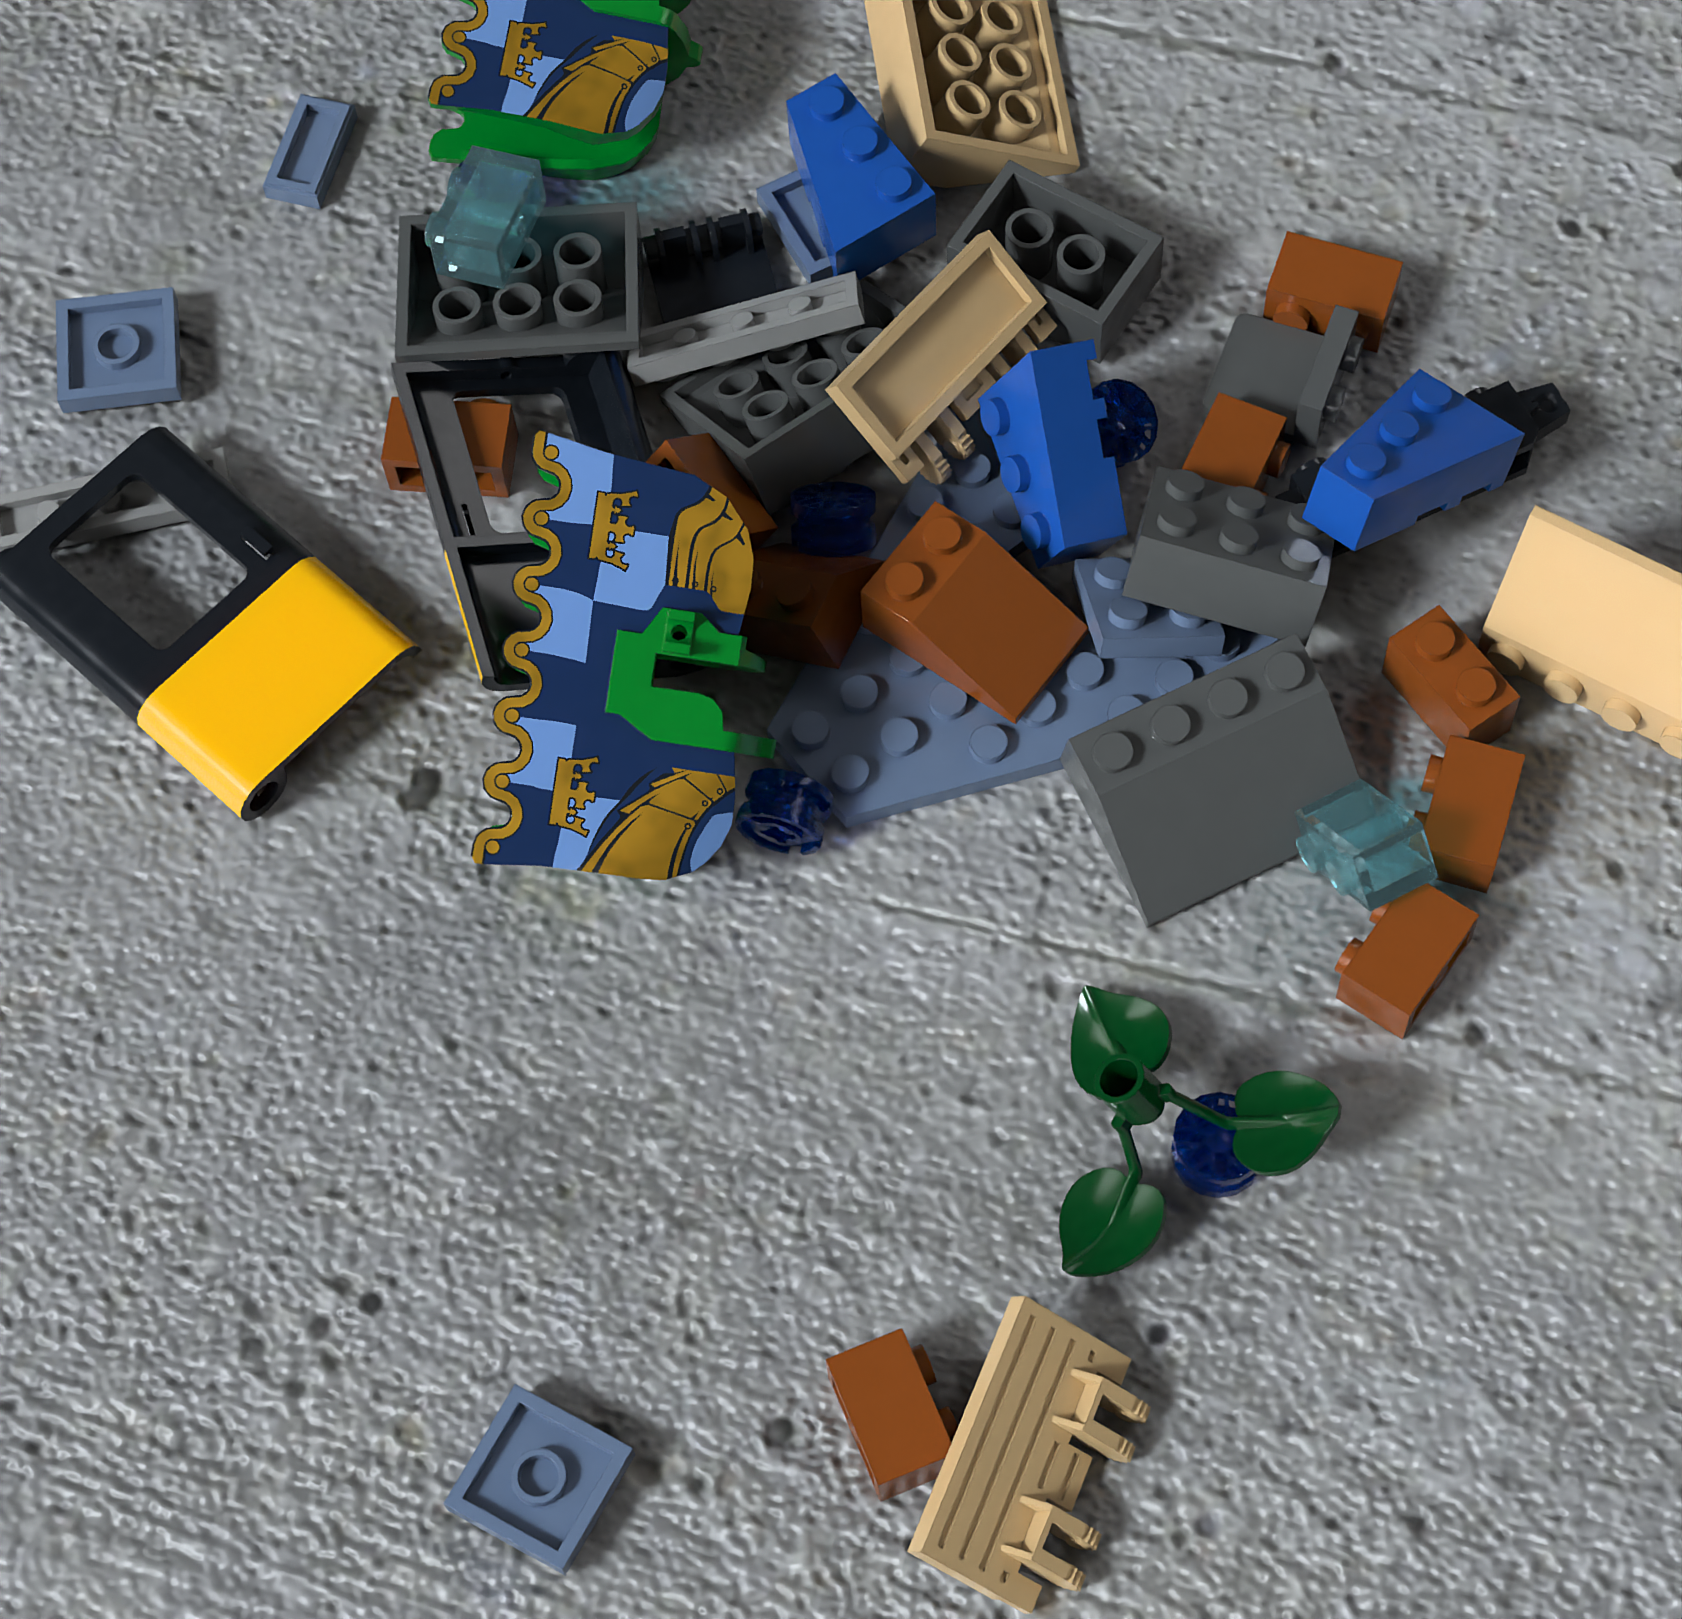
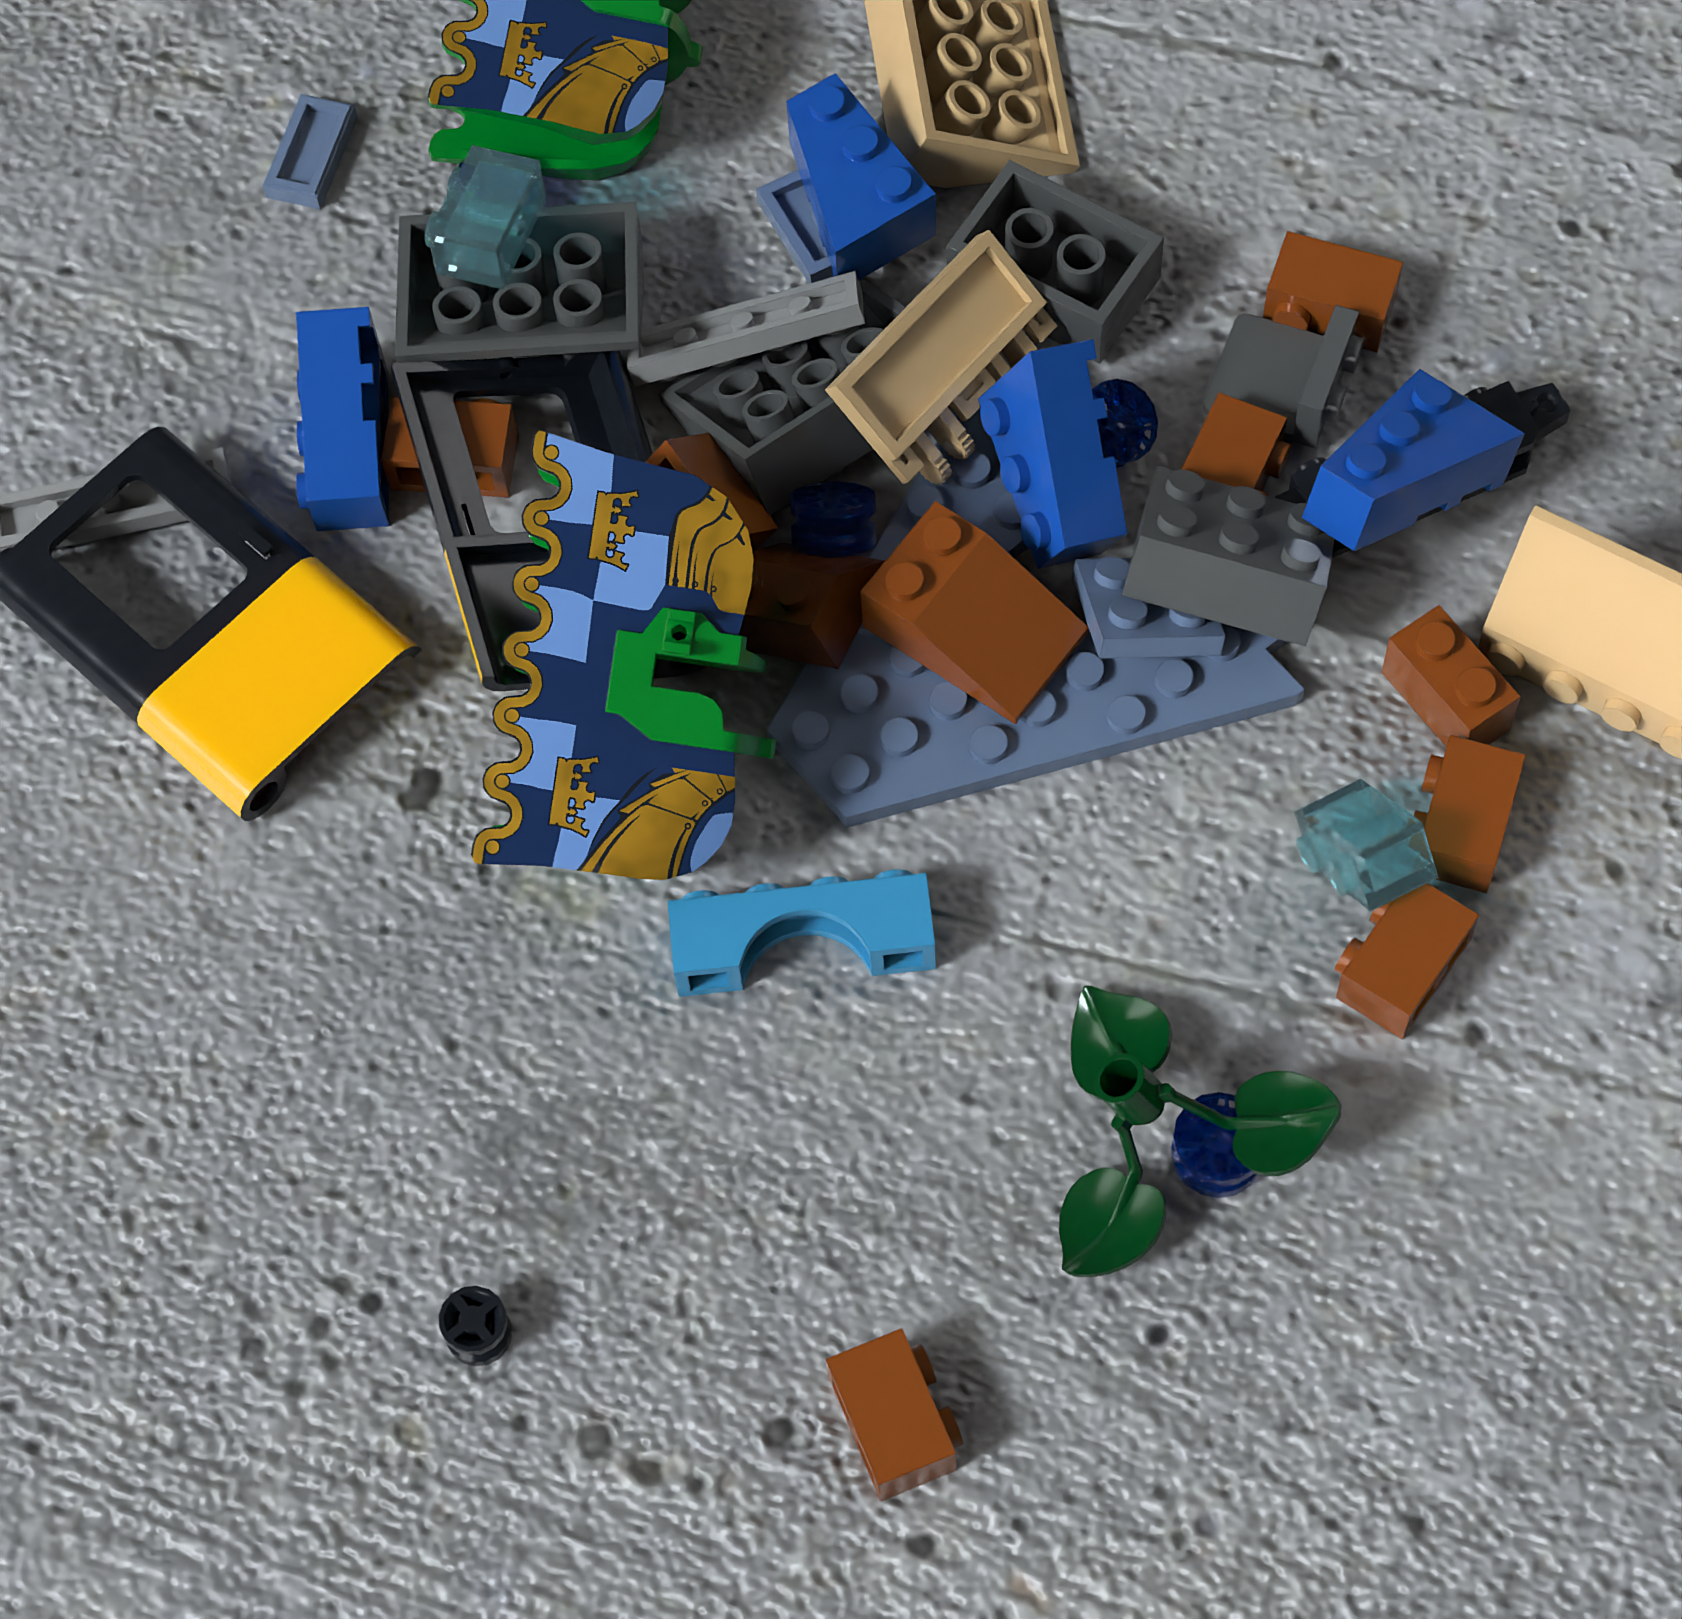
(118, 350): sand blue plate -> none
(343, 419): none -> blue wedge
(468, 1312): none -> black wheel
(539, 1479): sand blue plate -> none
(708, 265): black hinge -> none
(724, 935): none -> dark azure arch
(784, 812): clear blue wheel -> none
(1016, 1455): tan hinge -> none
(1210, 777): dark grey slope -> none

